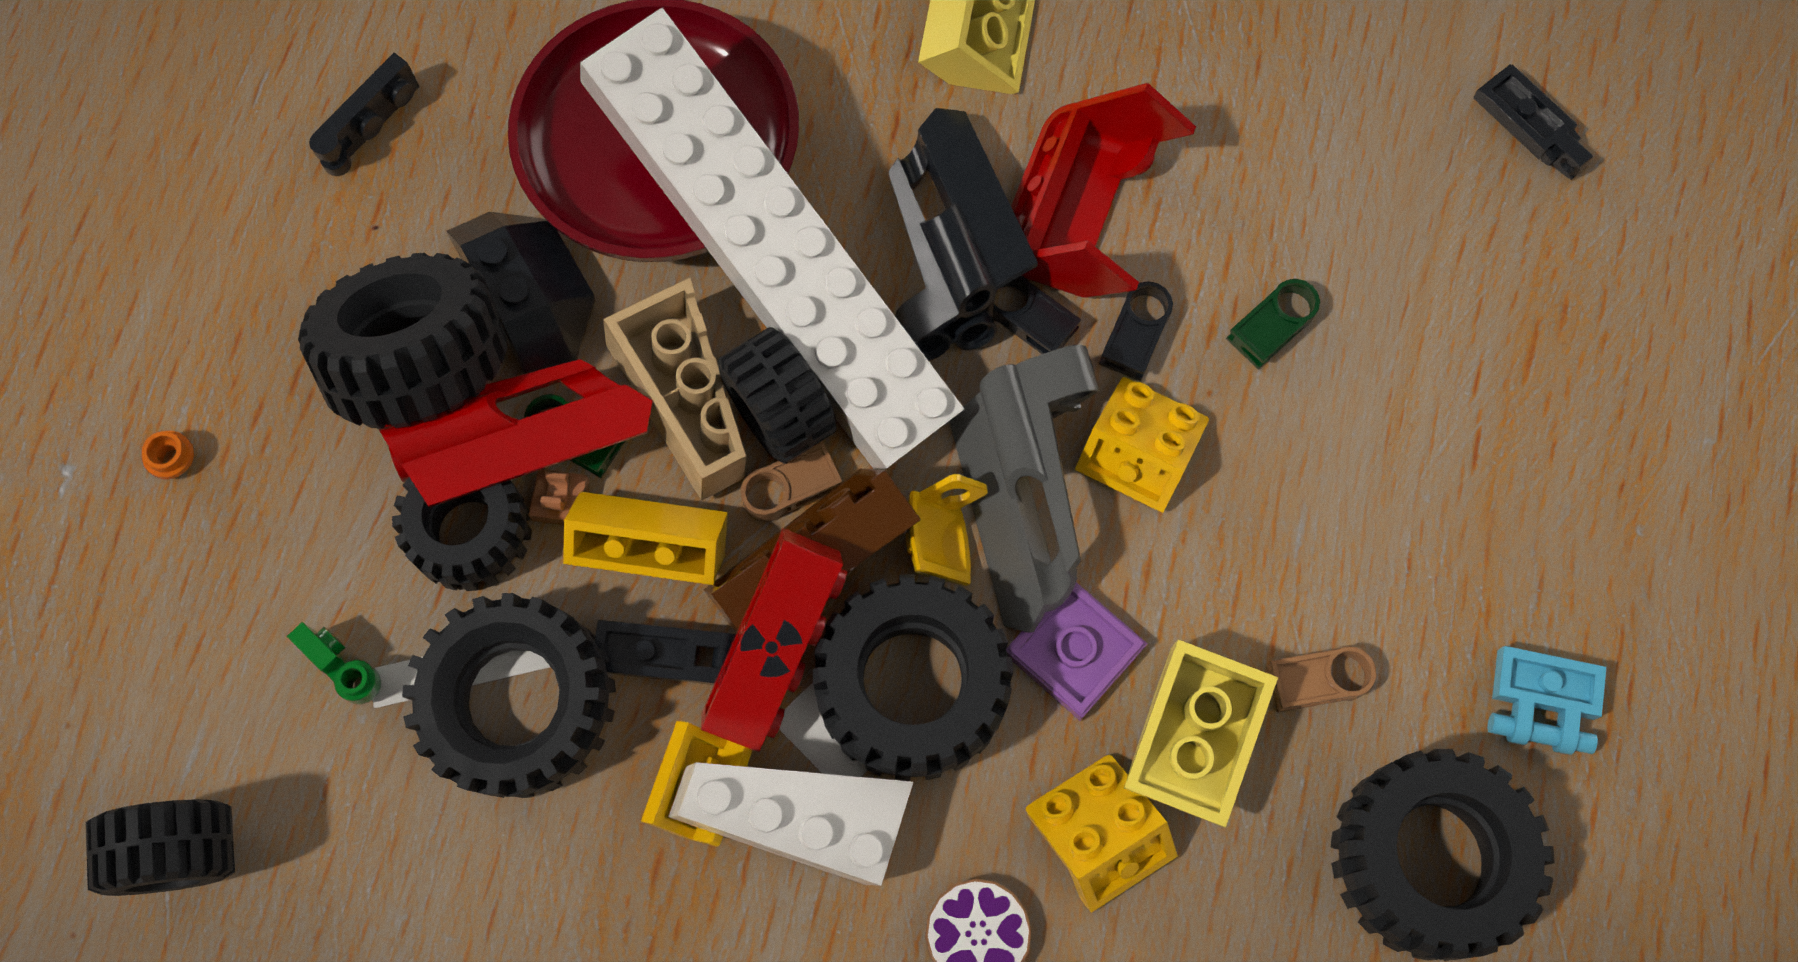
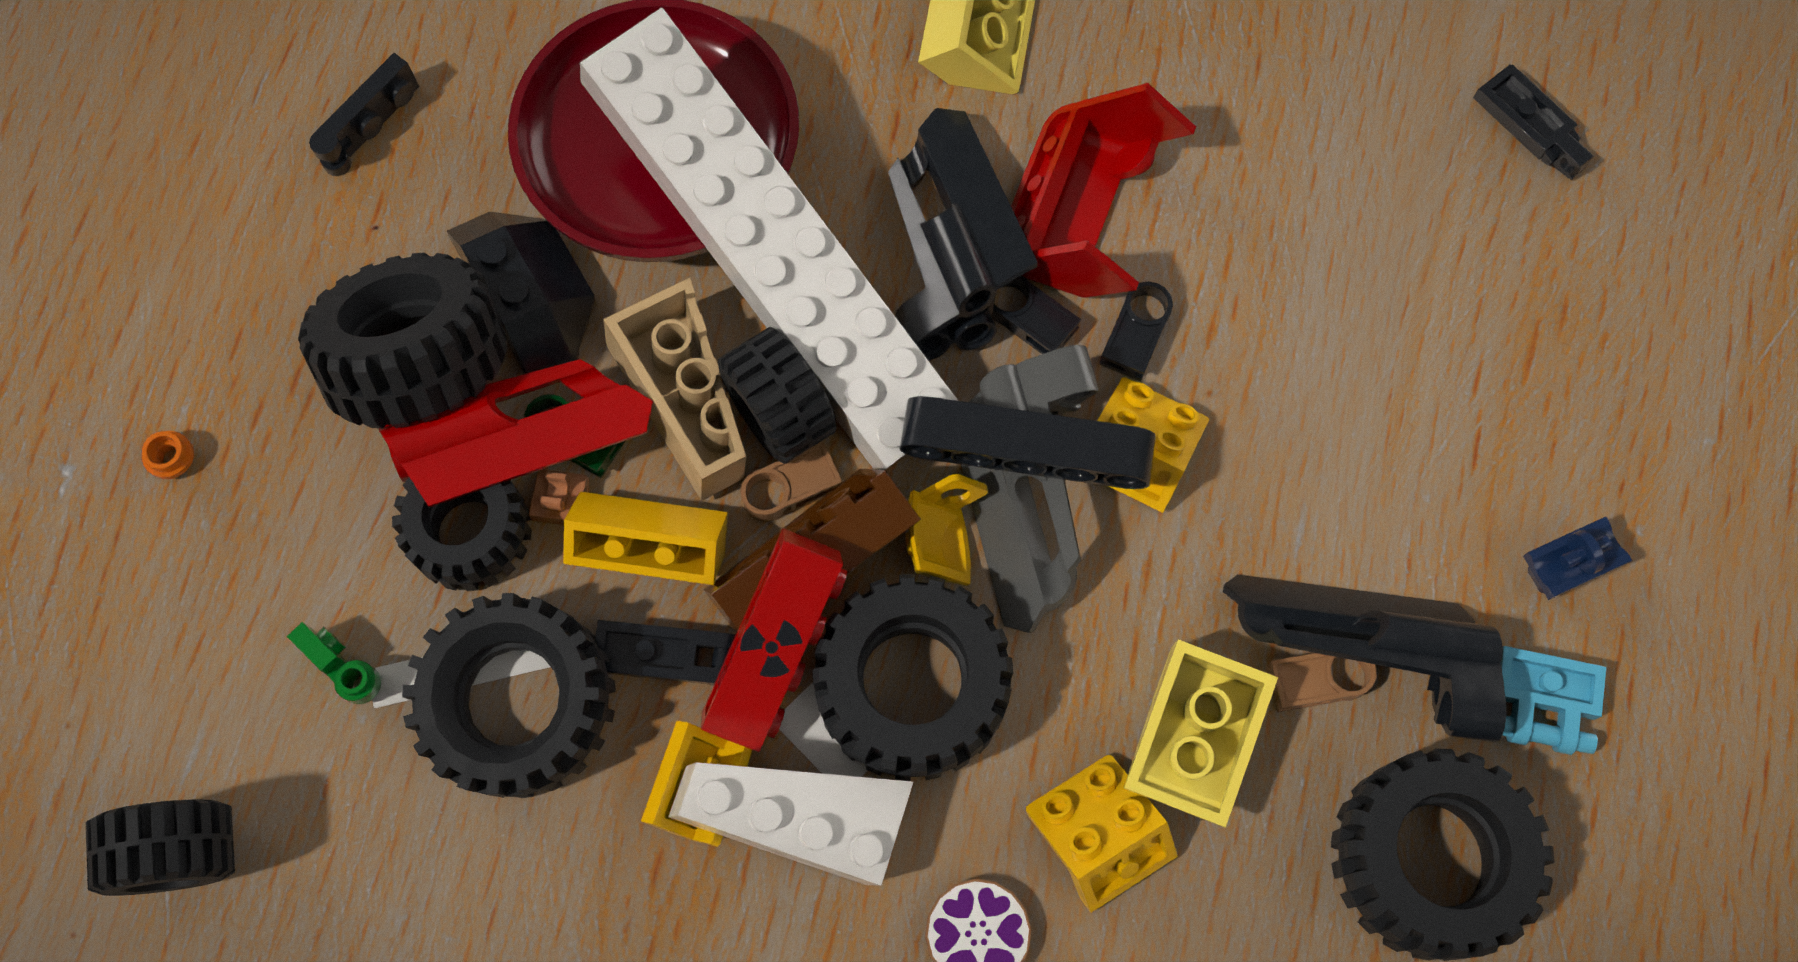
(1028, 442): none -> black beam
(1077, 651): medium lavender tile -> none
(1268, 328): dark green piece -> none
(1387, 632): none -> black panel
(1575, 558): none -> dark blue hips

